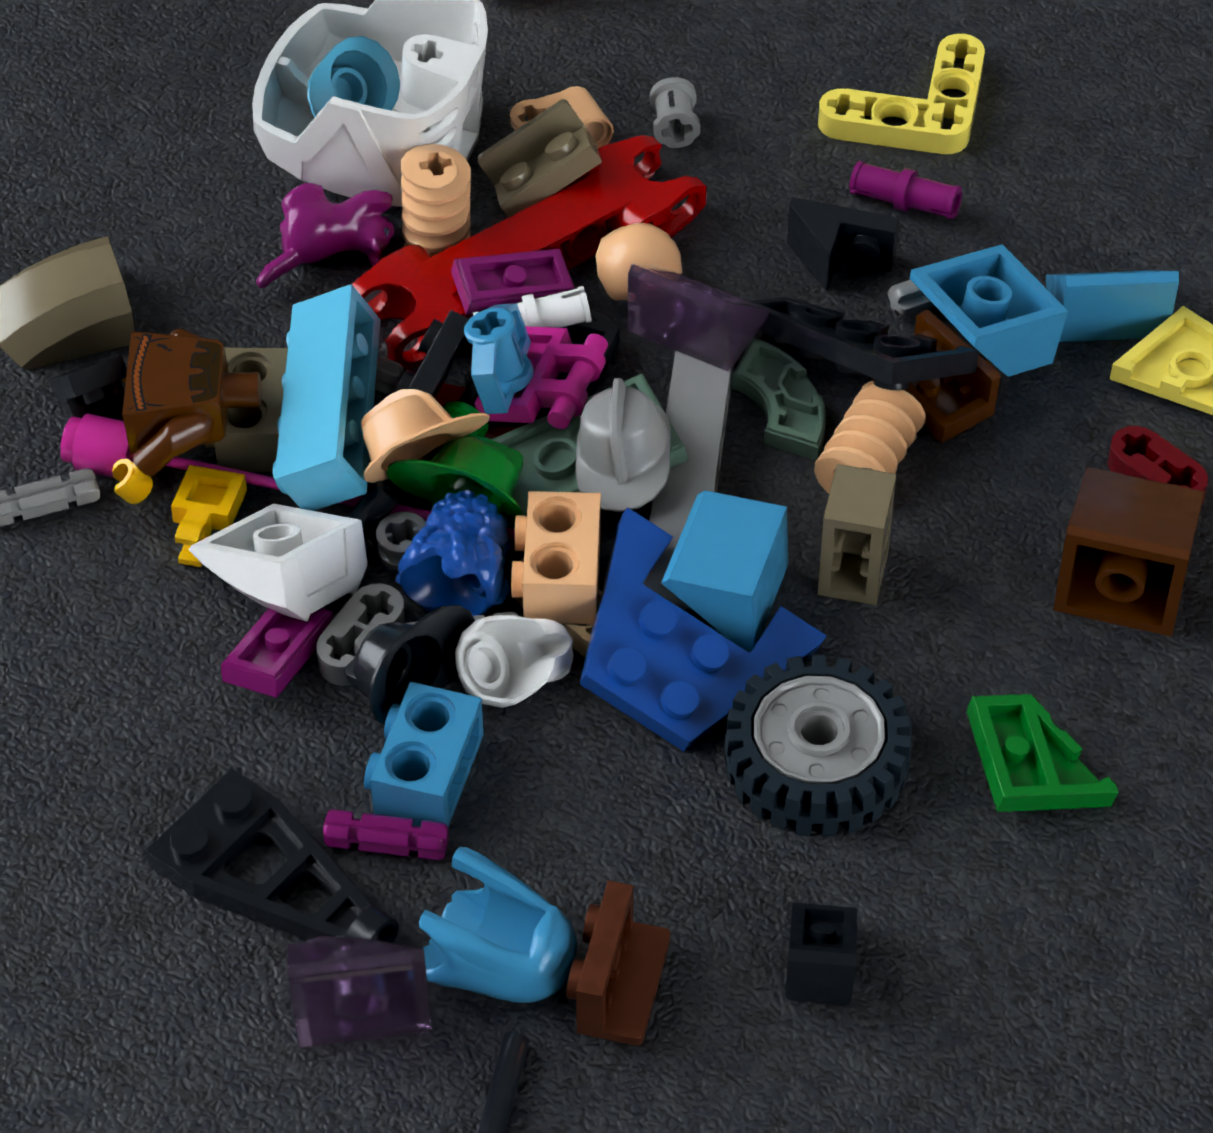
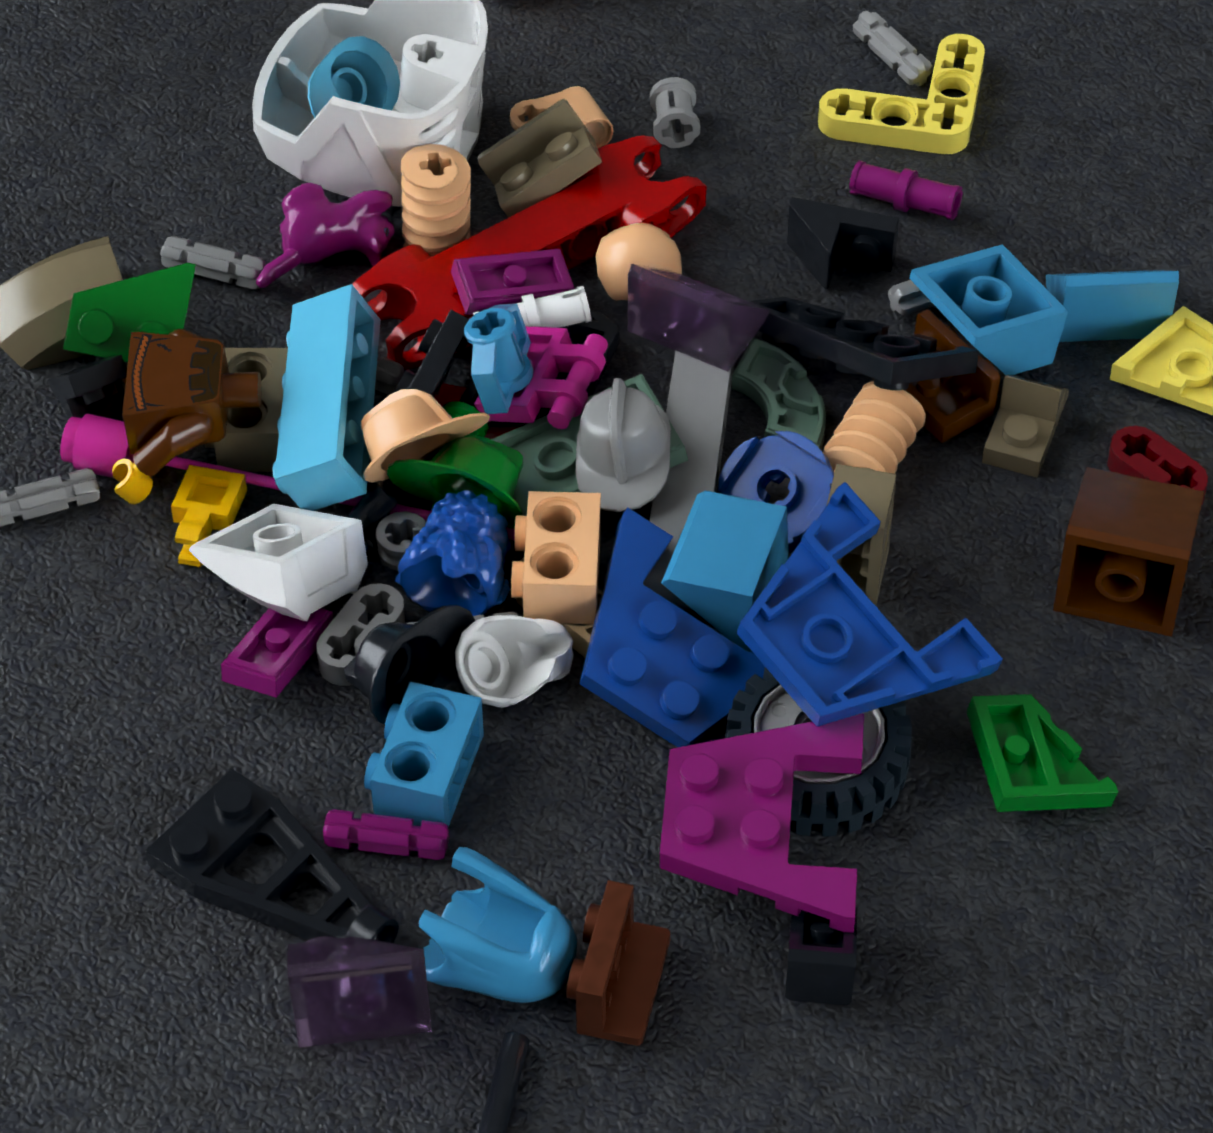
(148, 303): none -> green wing
(213, 261): none -> light grey axle
(733, 815): none -> magenta wing
(773, 459): none -> blue plate
(832, 641): none -> blue wing
(892, 48): none -> light grey axle
(1024, 425): none -> dark tan slope

